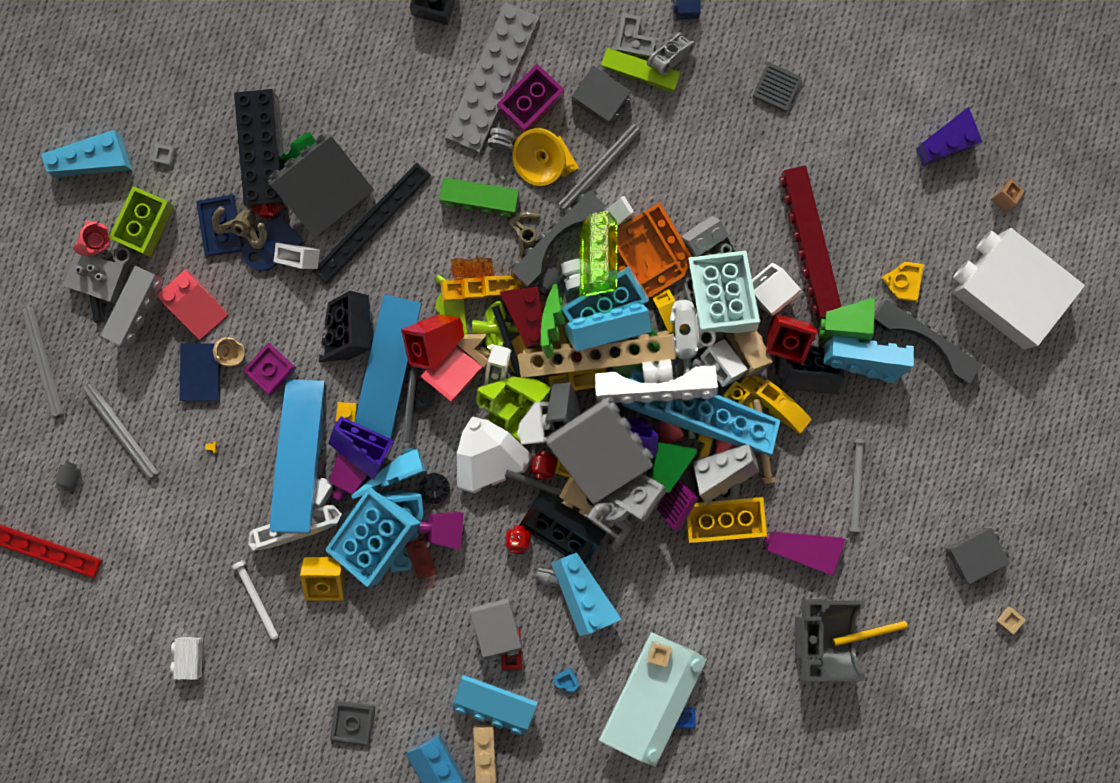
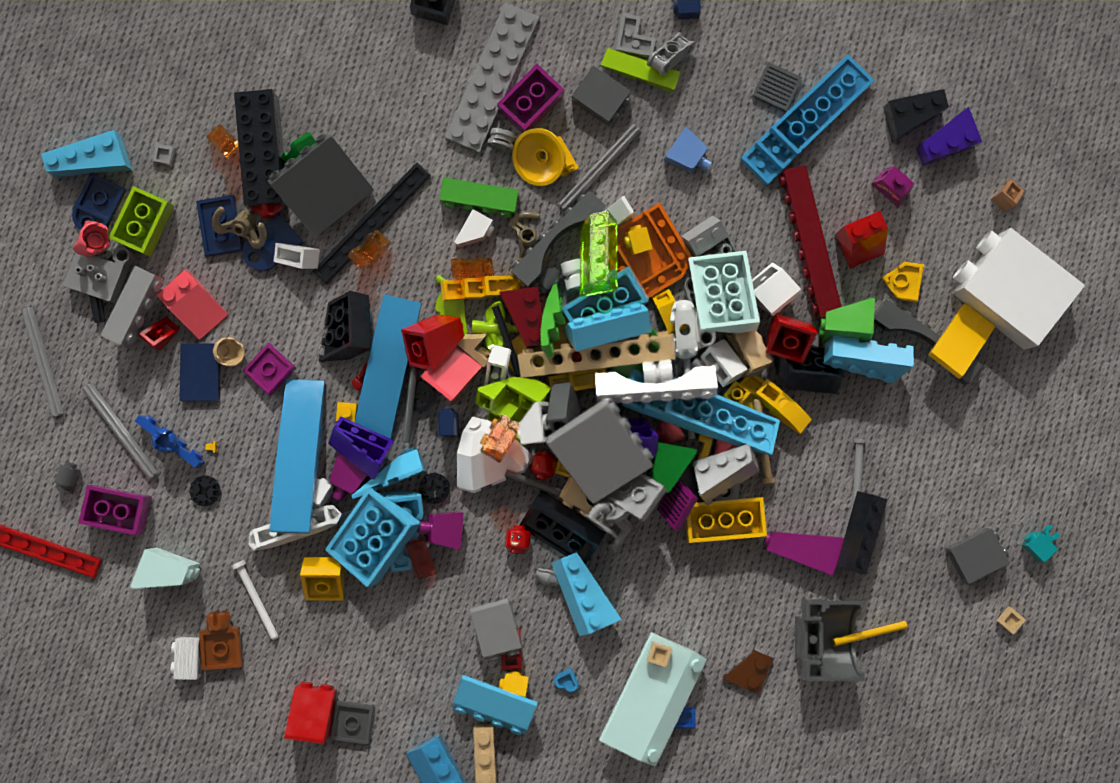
(97, 201): none -> dark blue tile
(115, 509): none -> magenta brick
(159, 333): none -> red slope
(164, 569): none -> light aqua slope
(166, 441): none -> blue plate
(213, 492): none -> black gear
(220, 643): none -> dark orange plate
(223, 140): none -> clear orange brick
(311, 713): none -> red slope
(357, 382): none -> red hand
(370, 250): none -> clear orange brick
(448, 422): none -> dark blue brick
(475, 229): none -> white slope
(500, 438): none -> clear orange brick
(514, 683): none -> yellow brick
(638, 240): none -> yellow brick
(688, 152): none -> medium blue torso
(750, 672): none -> reddish brown wing
(806, 120): none -> dark azure slope
(862, 532): none -> black slope
(863, 239): none -> red slope
(893, 185): none -> magenta torso
(911, 112): none -> black wedge
(962, 340): none -> yellow tile
(1041, 544): none -> teal brick

